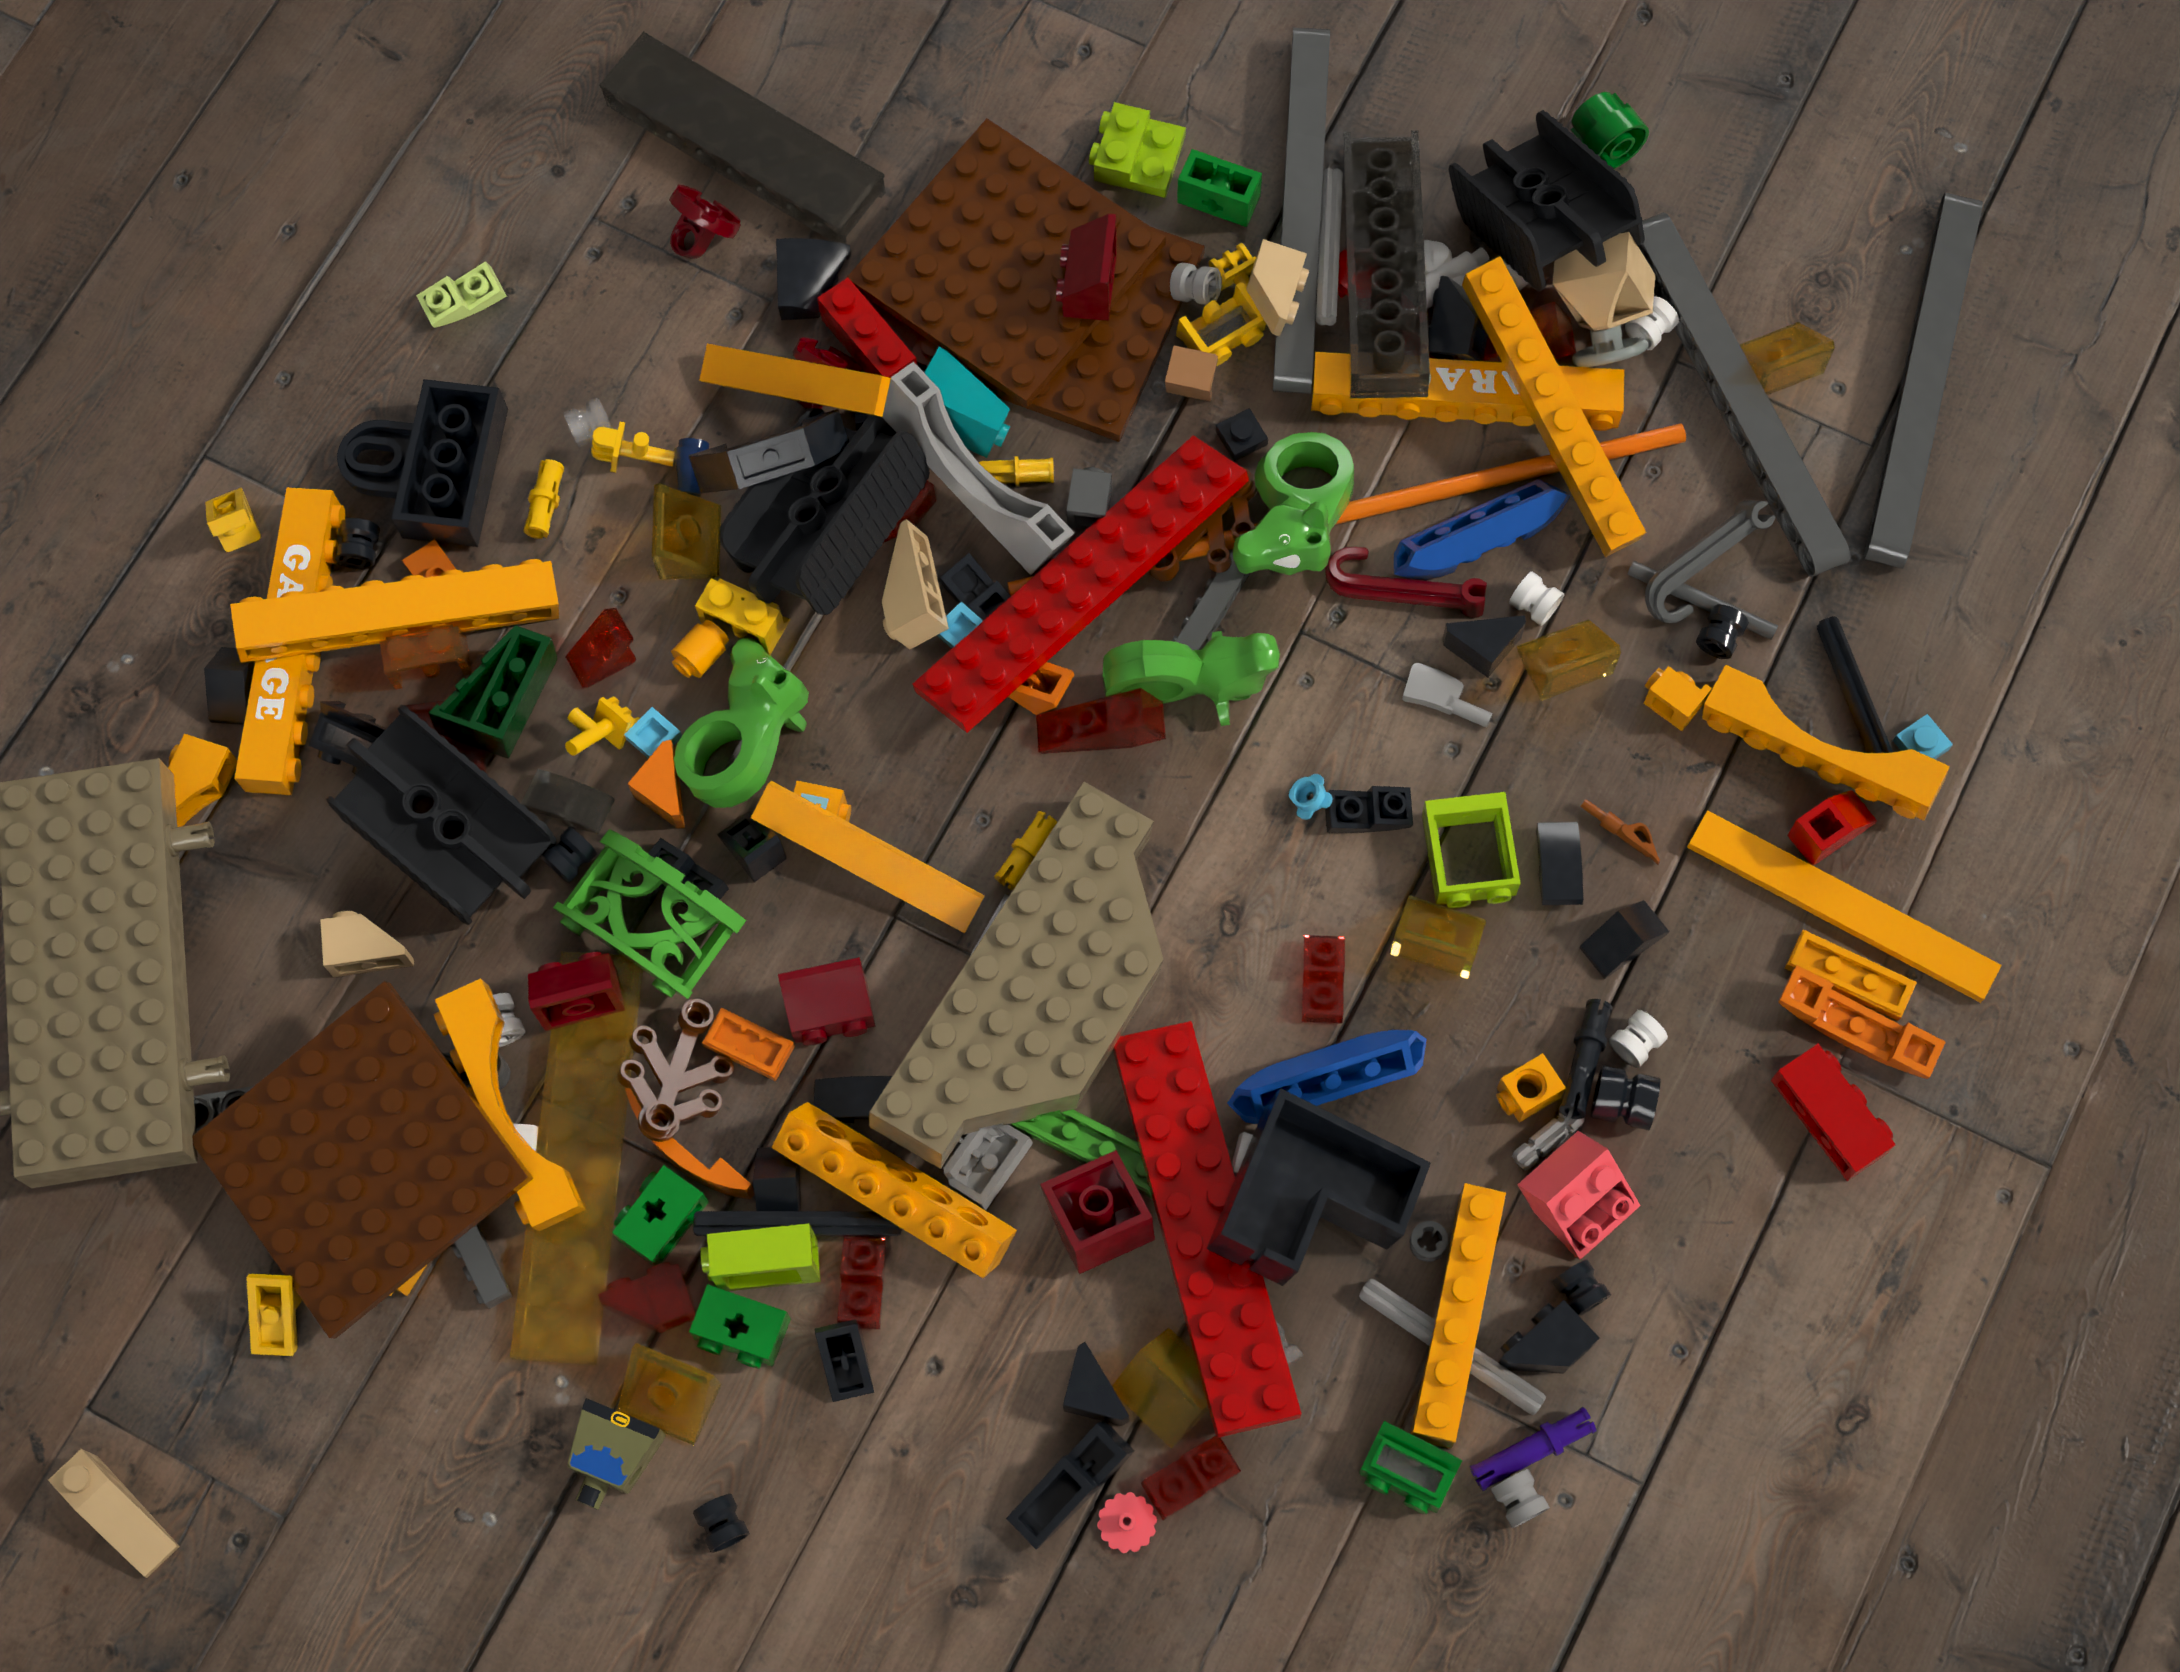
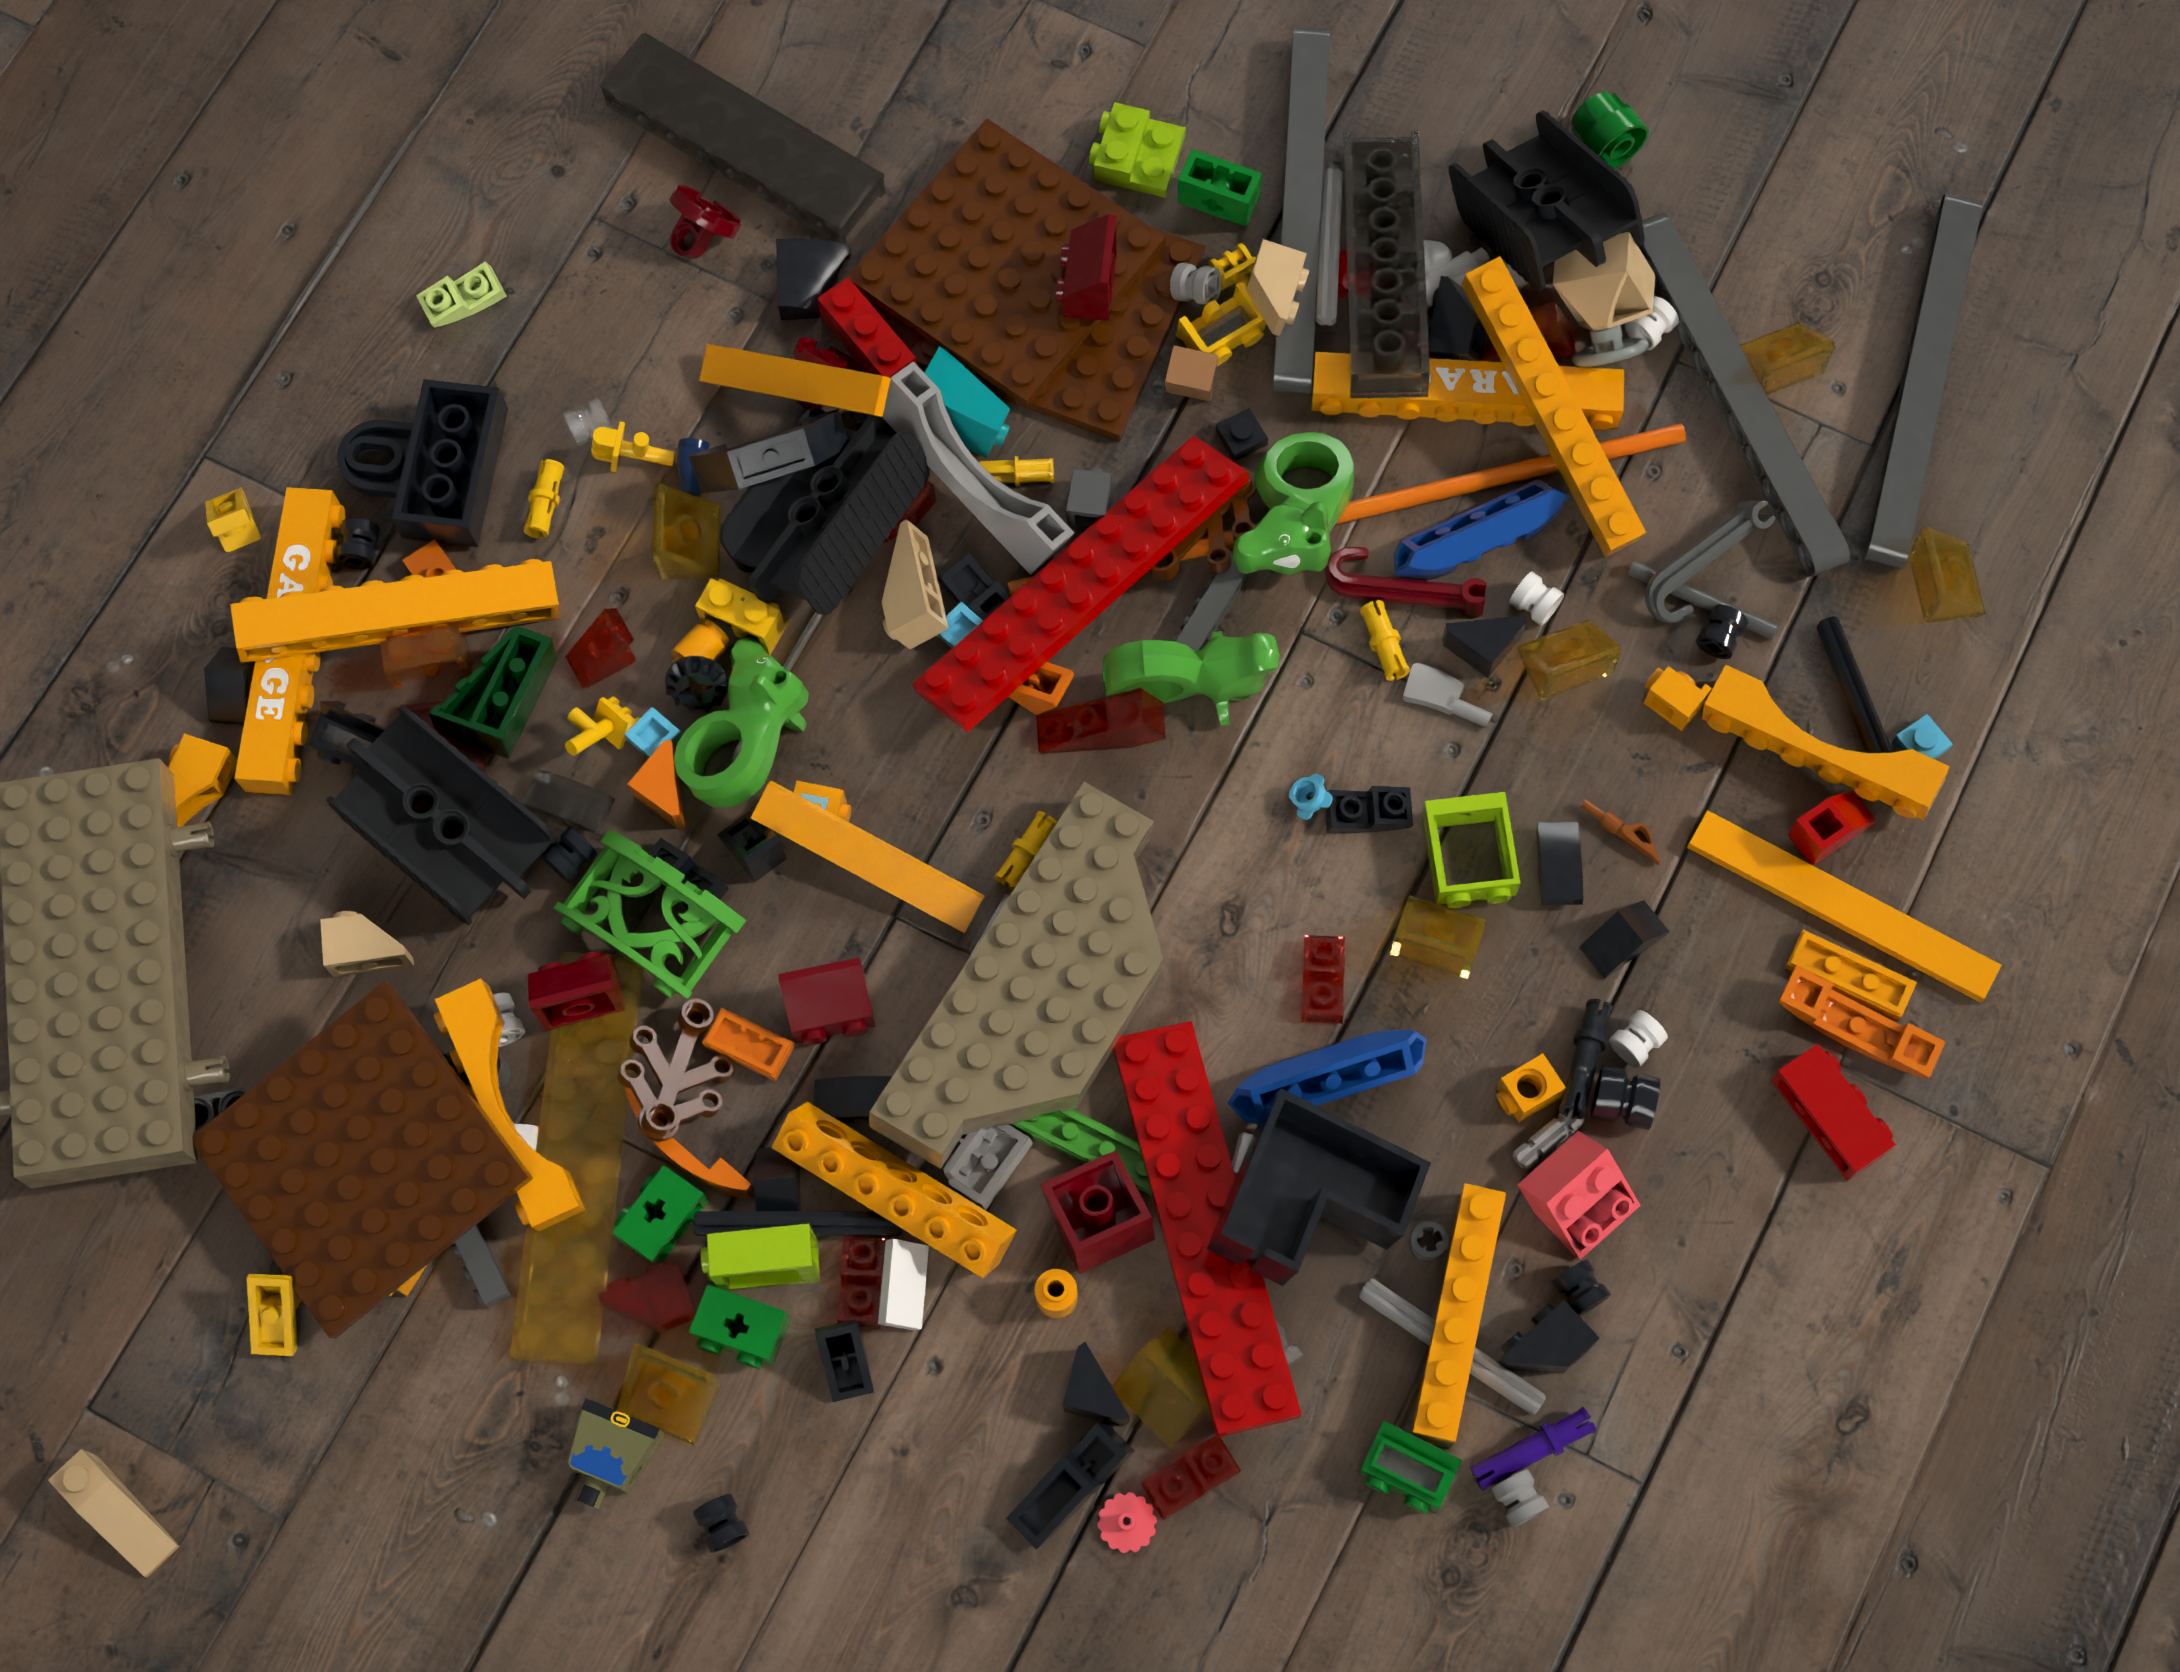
(704, 672): none -> black gear
(903, 1284): none -> white tile
(1056, 1306): none -> light orange brick
(1384, 640): none -> yellow pin
(1945, 577): none -> clear yellow slope

